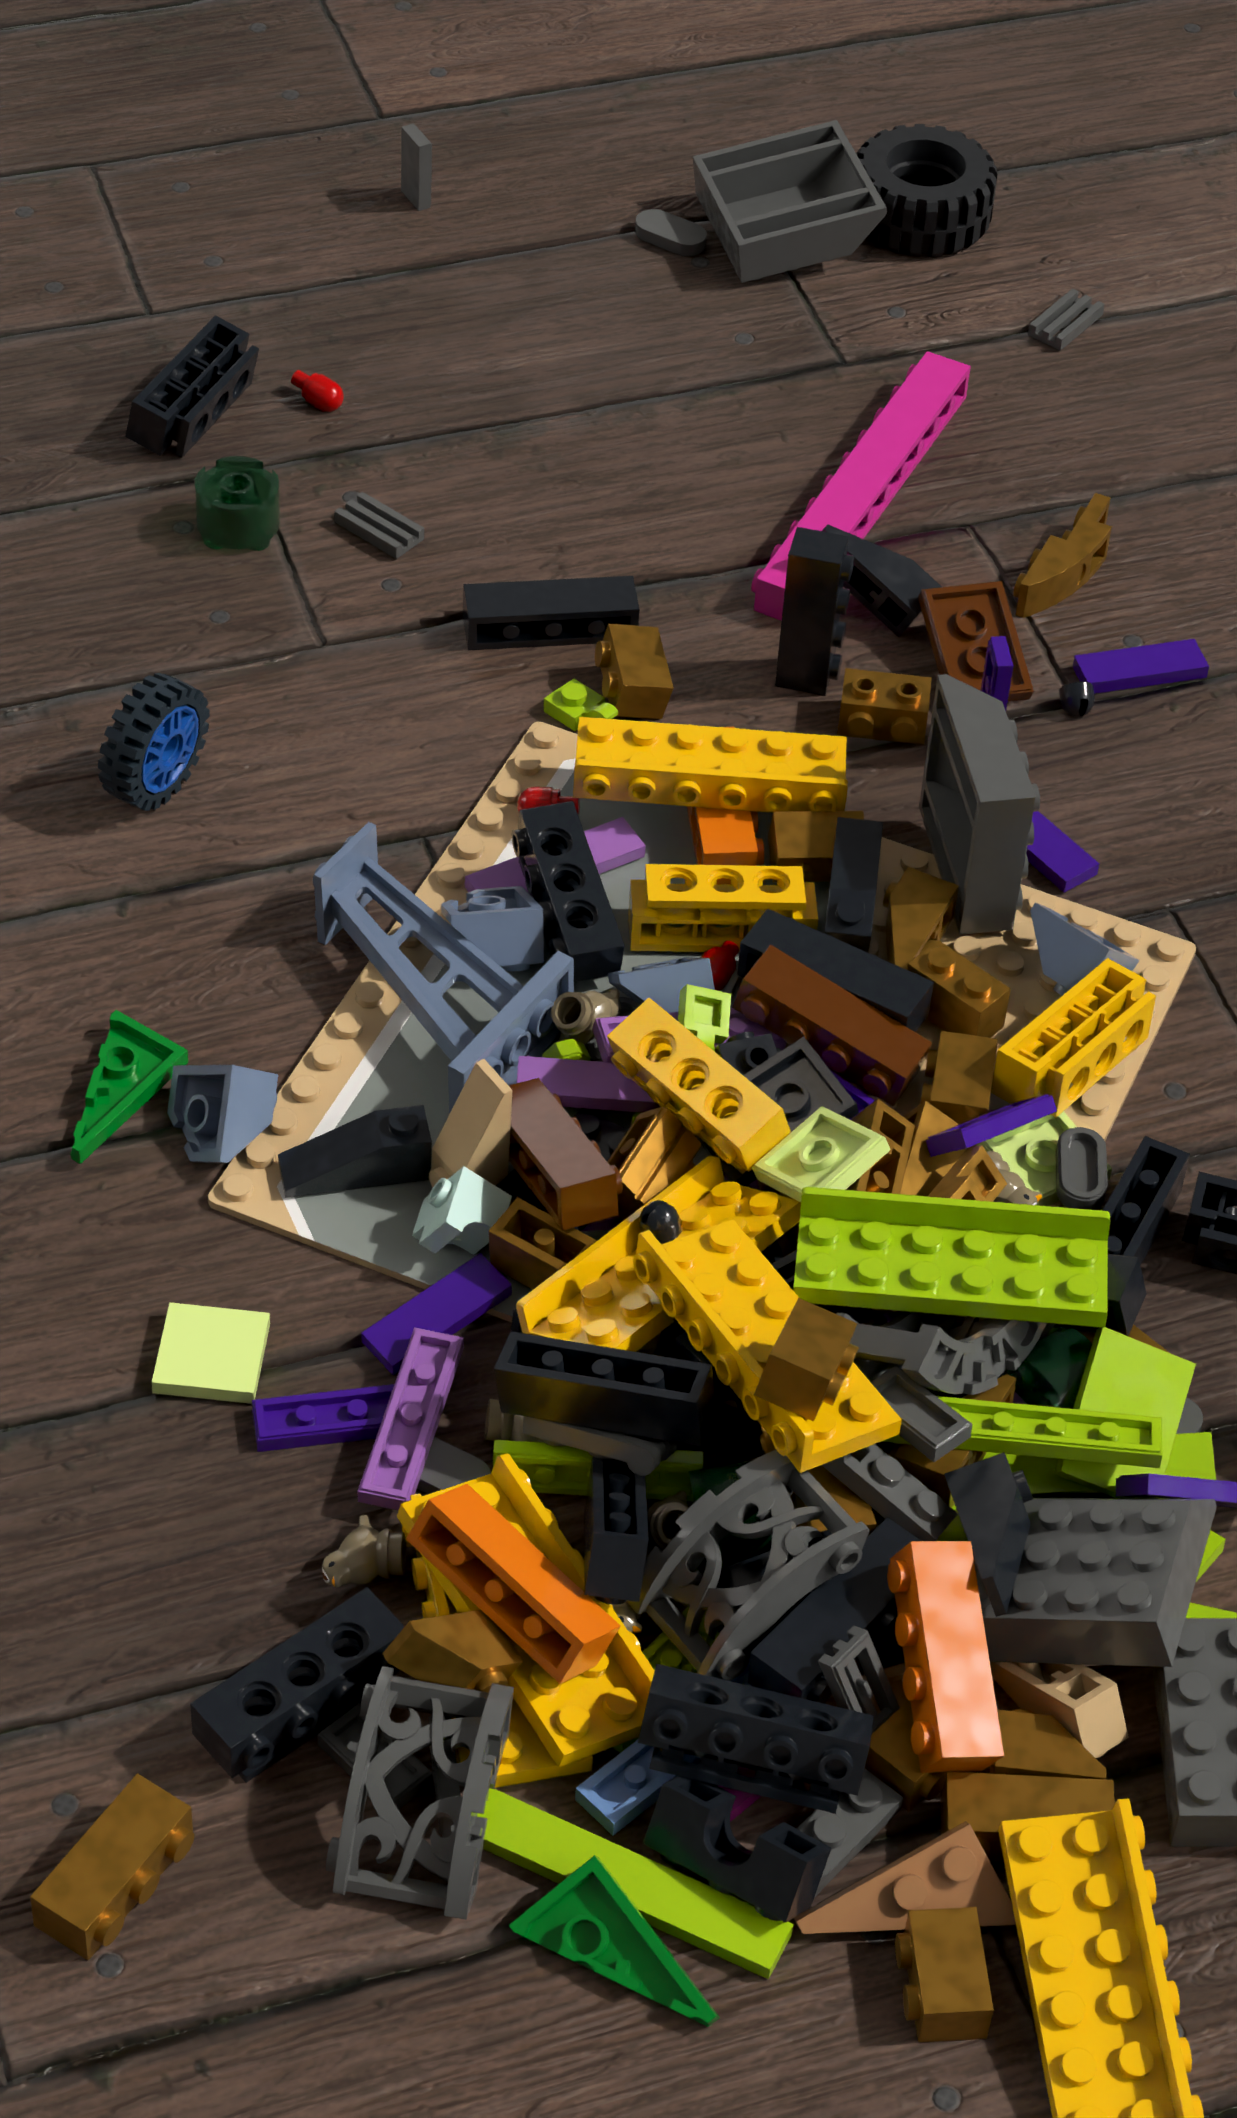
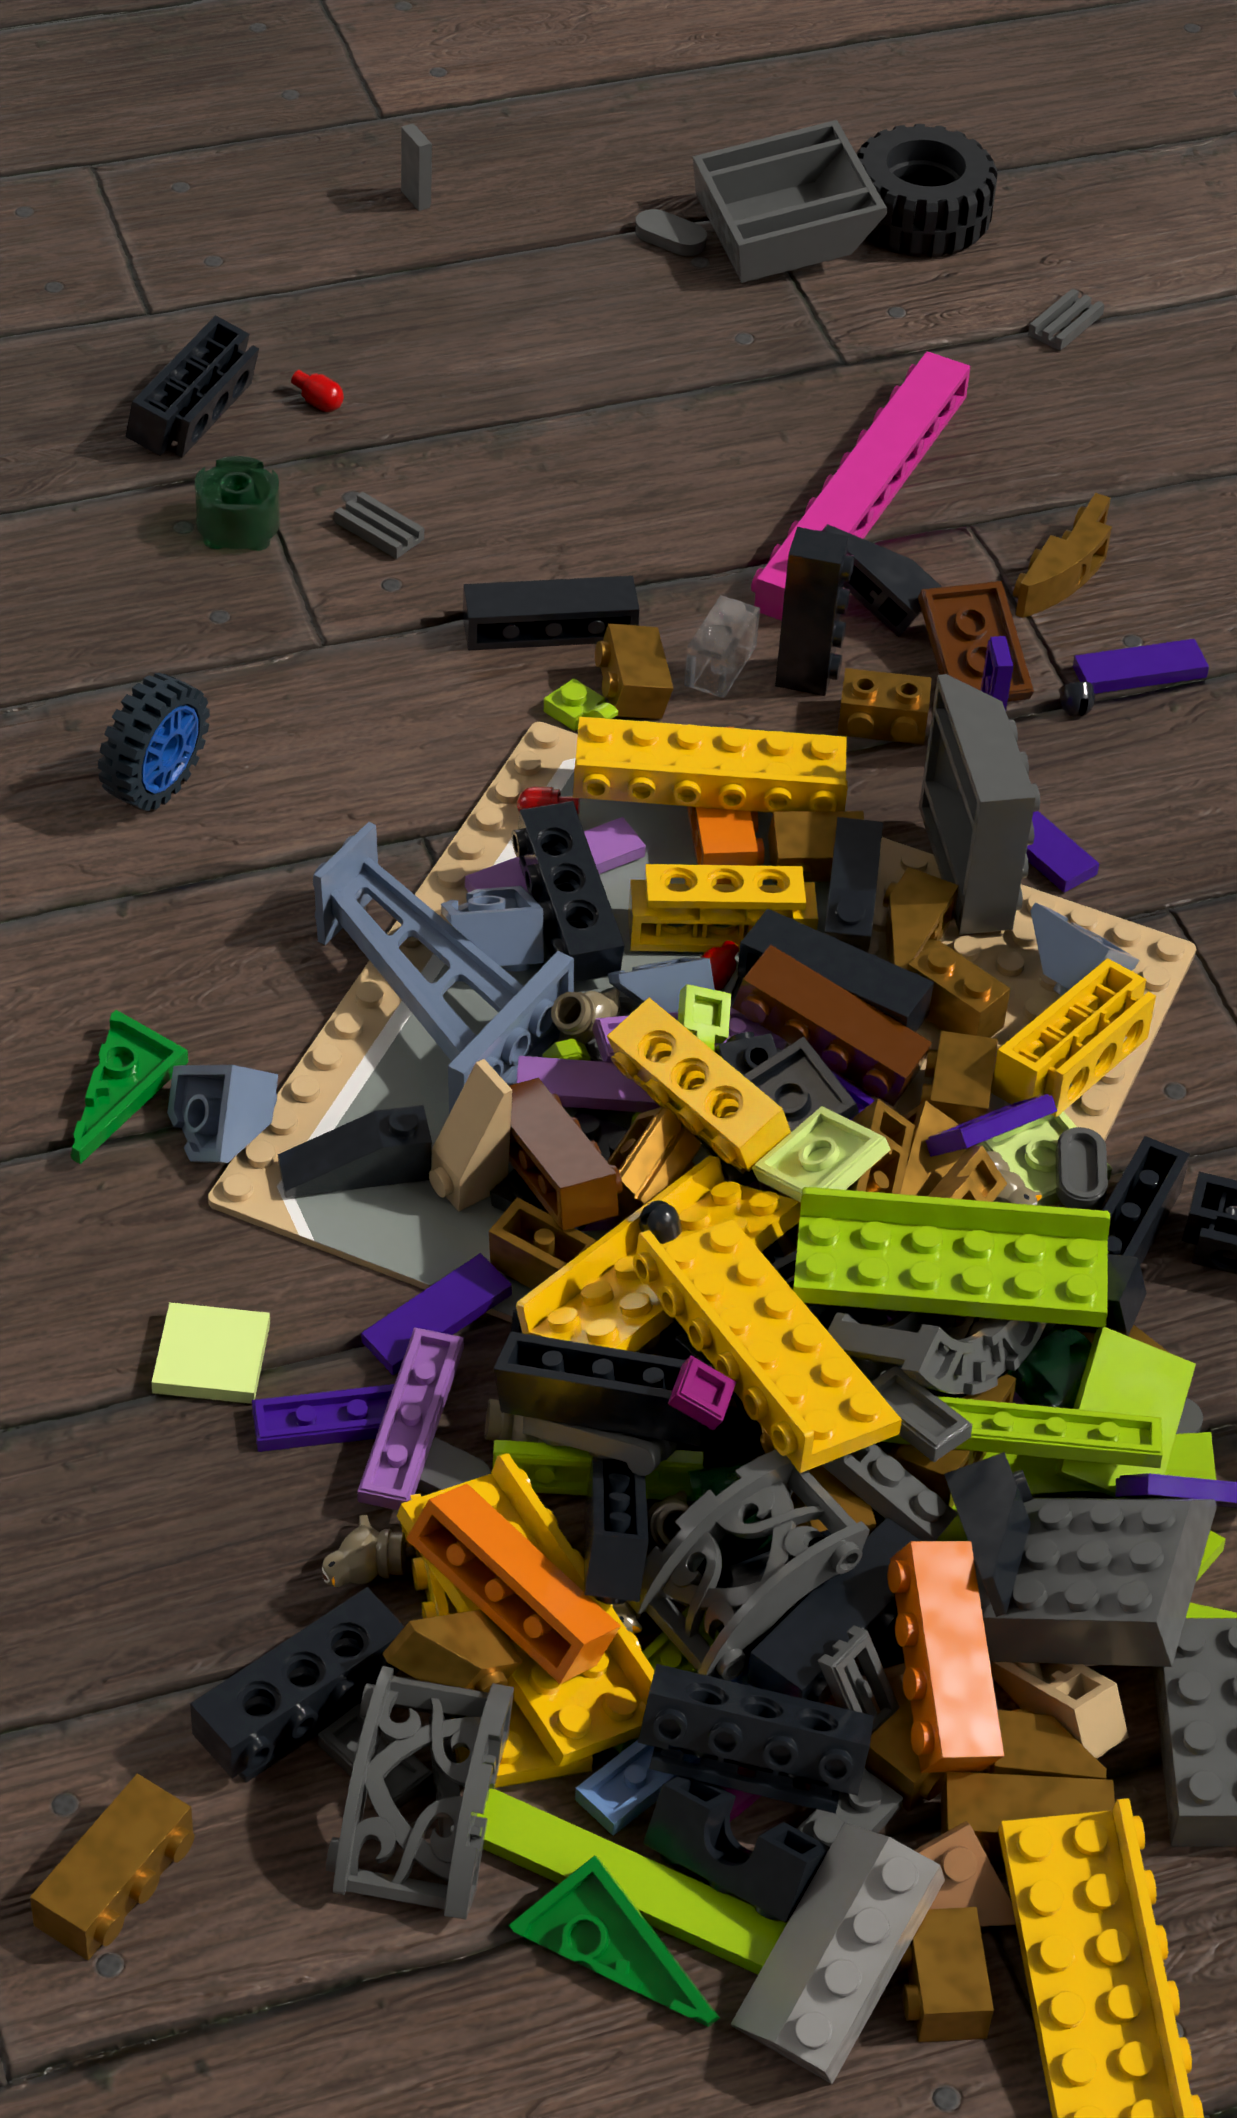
(460, 1212): light aqua brick -> none
(702, 1392): none -> magenta tile
(722, 646): none -> clear brick
(808, 1360): pearl gold brick -> none
(839, 1950): none -> light grey slope

